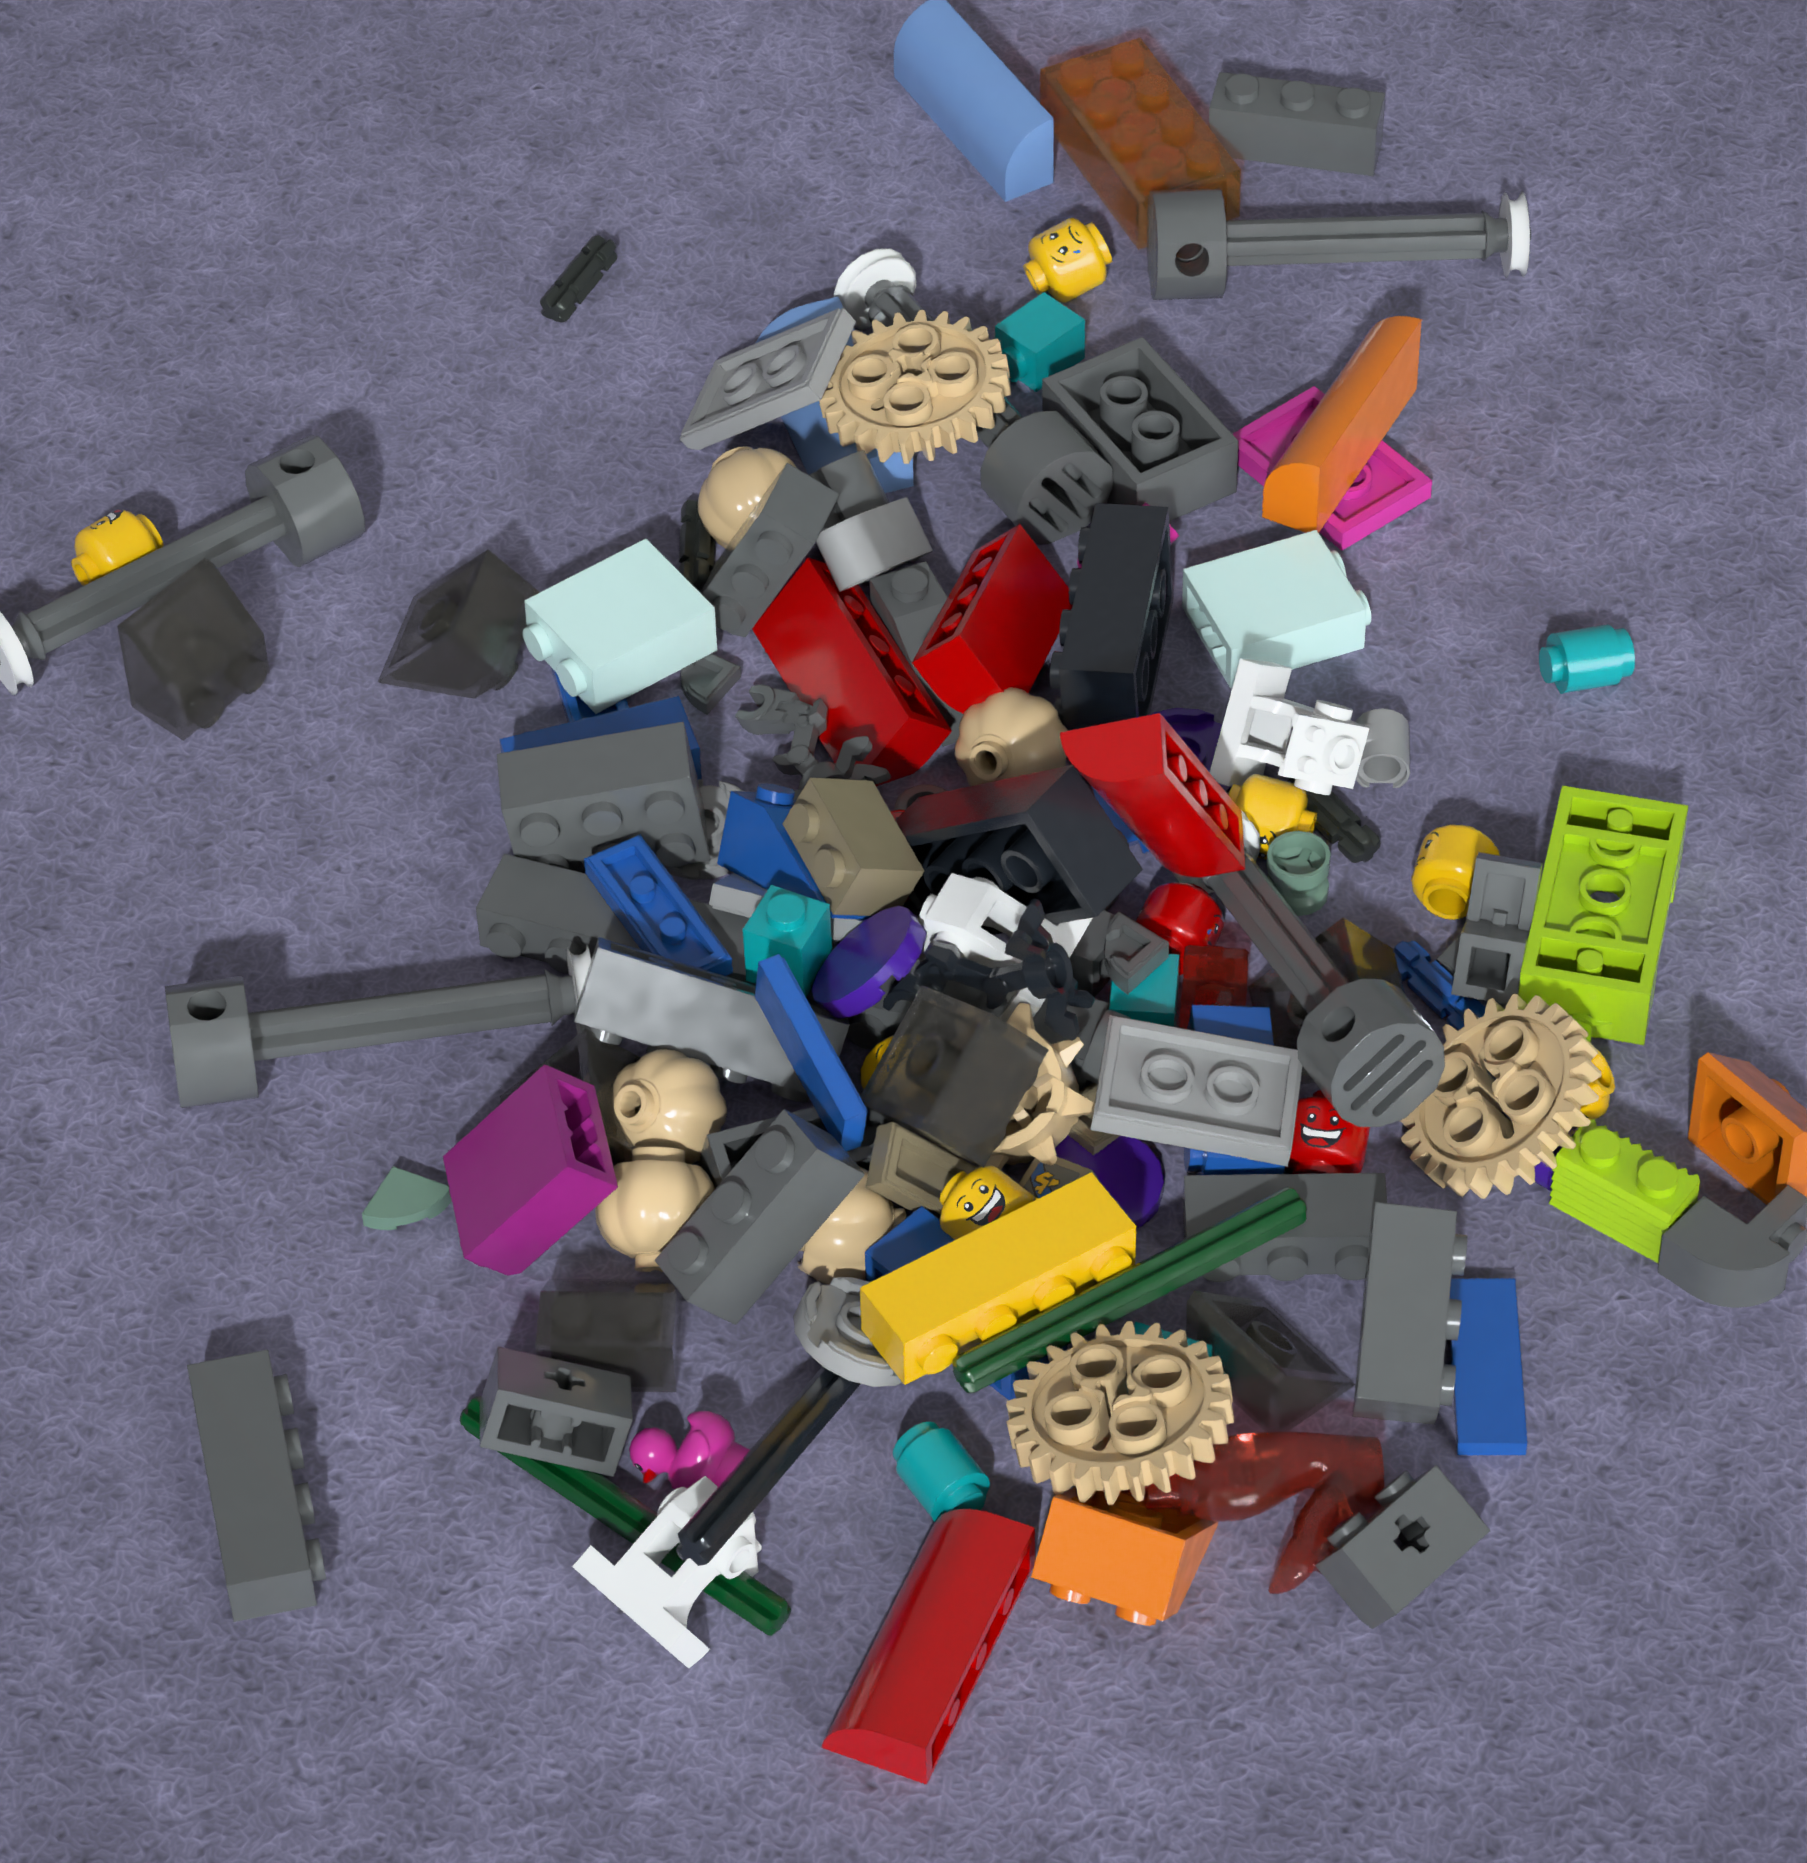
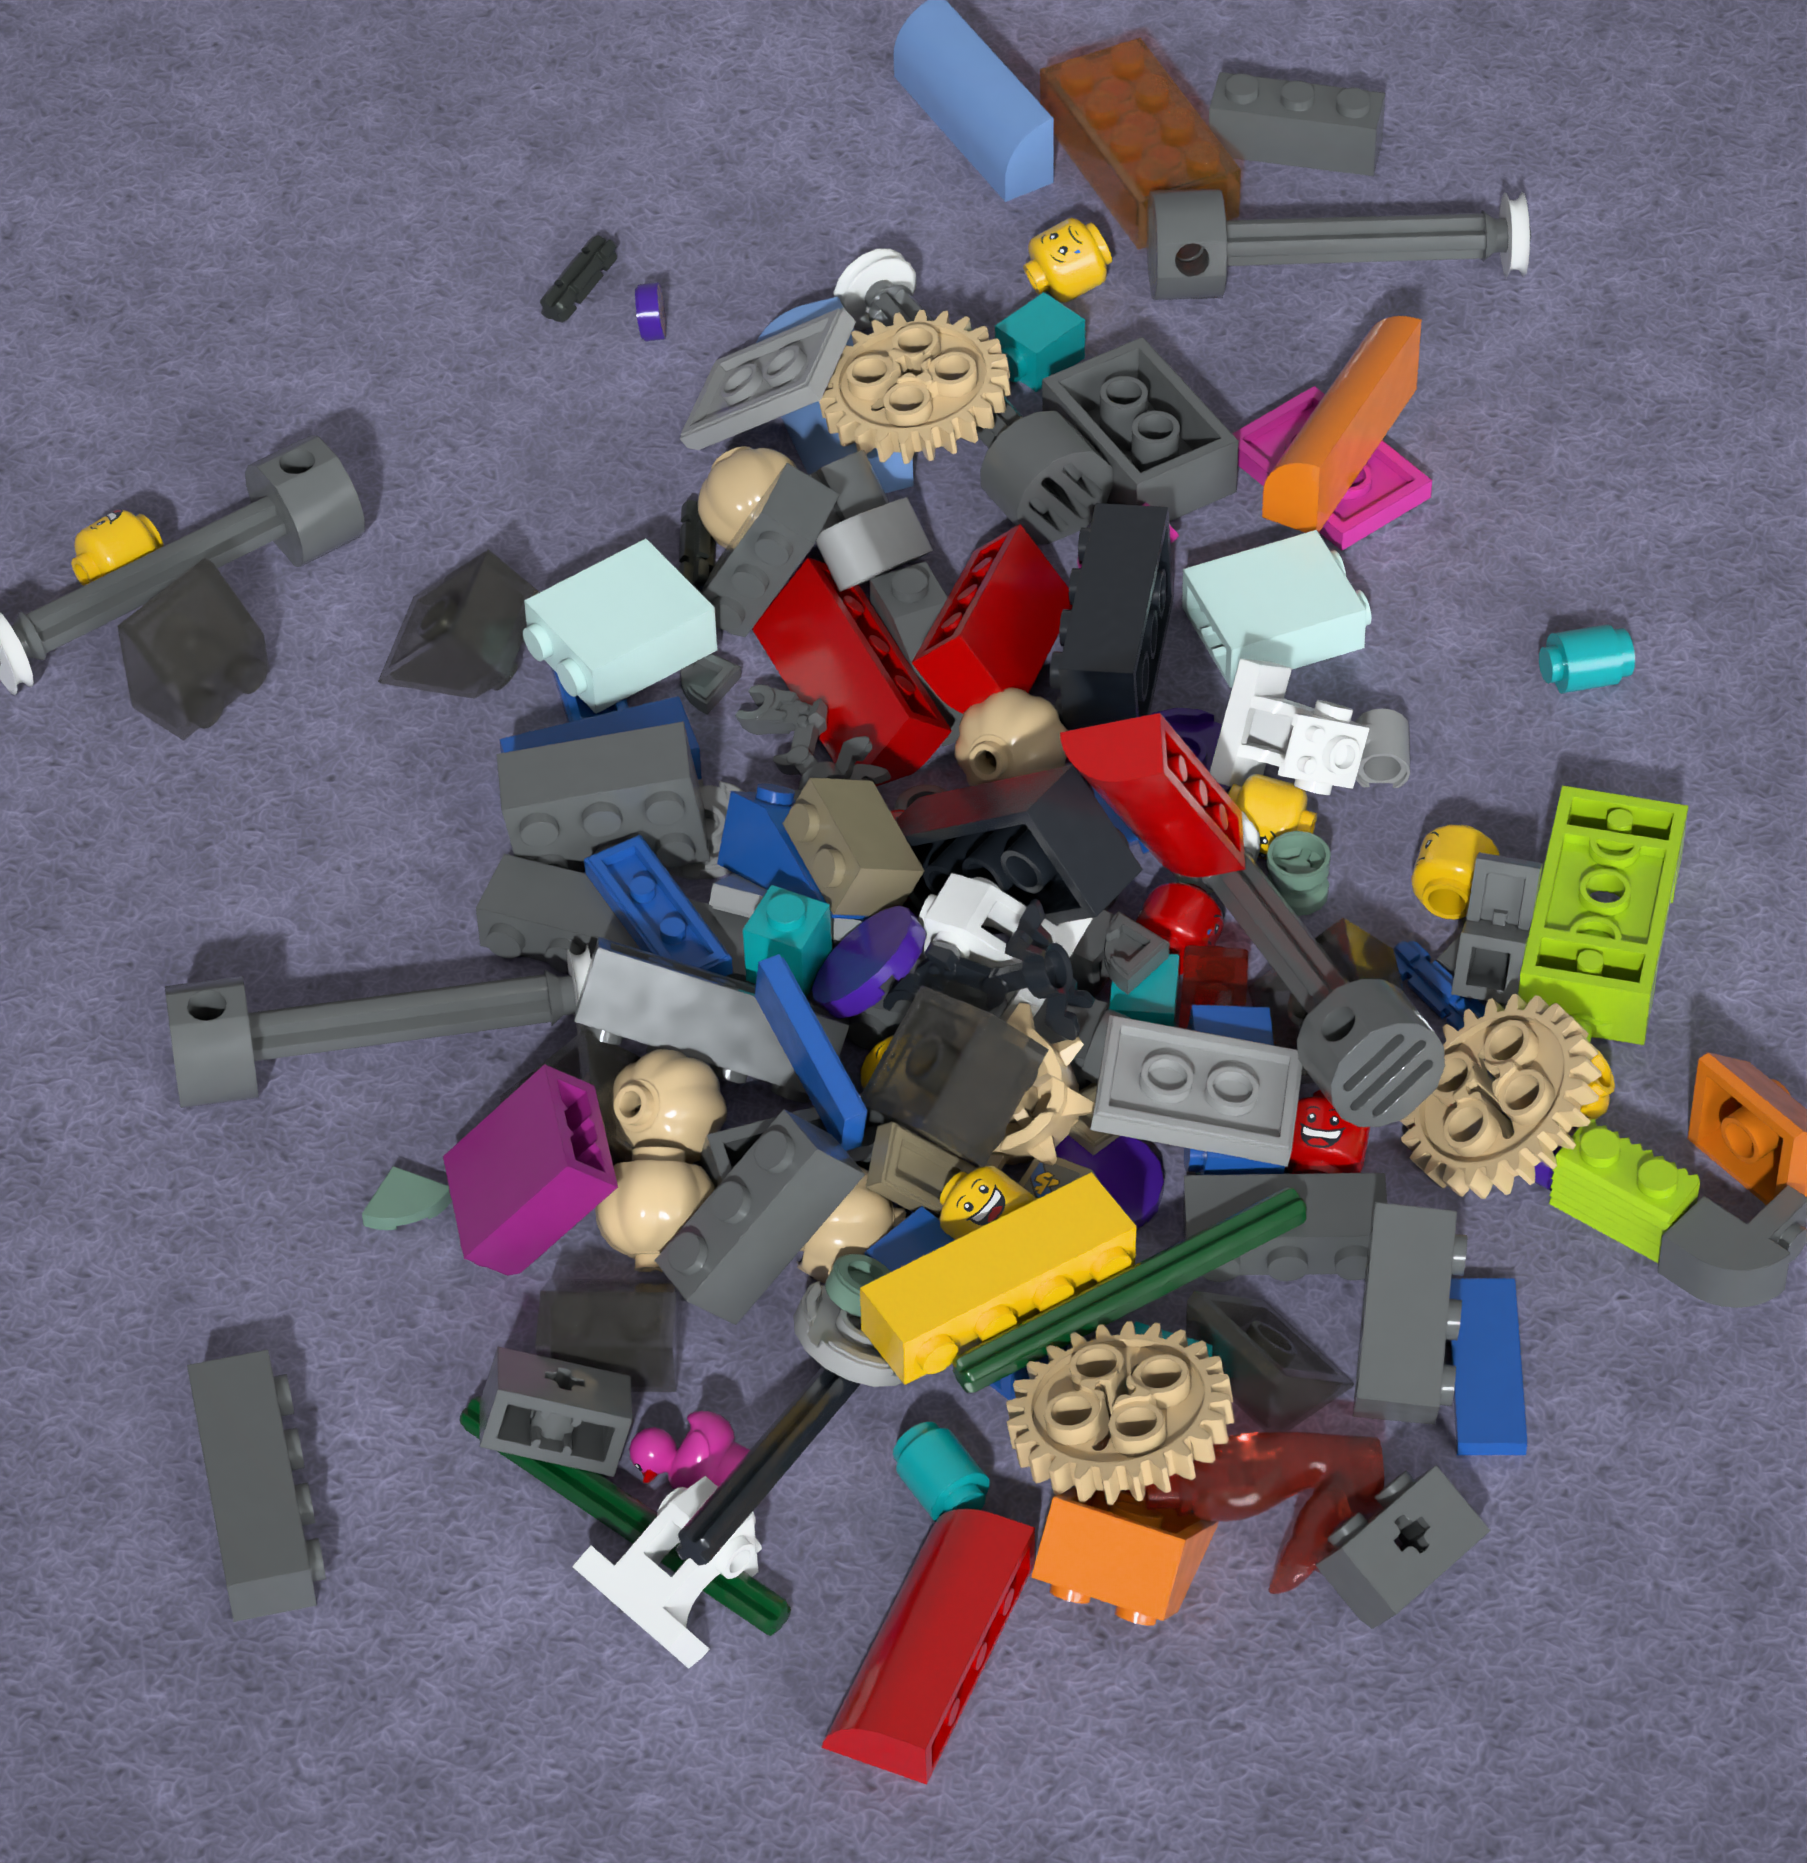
(650, 311): none -> dark purple tile
(848, 1276): none -> sand green tile
(1341, 824): pearl dark grey axle -> none

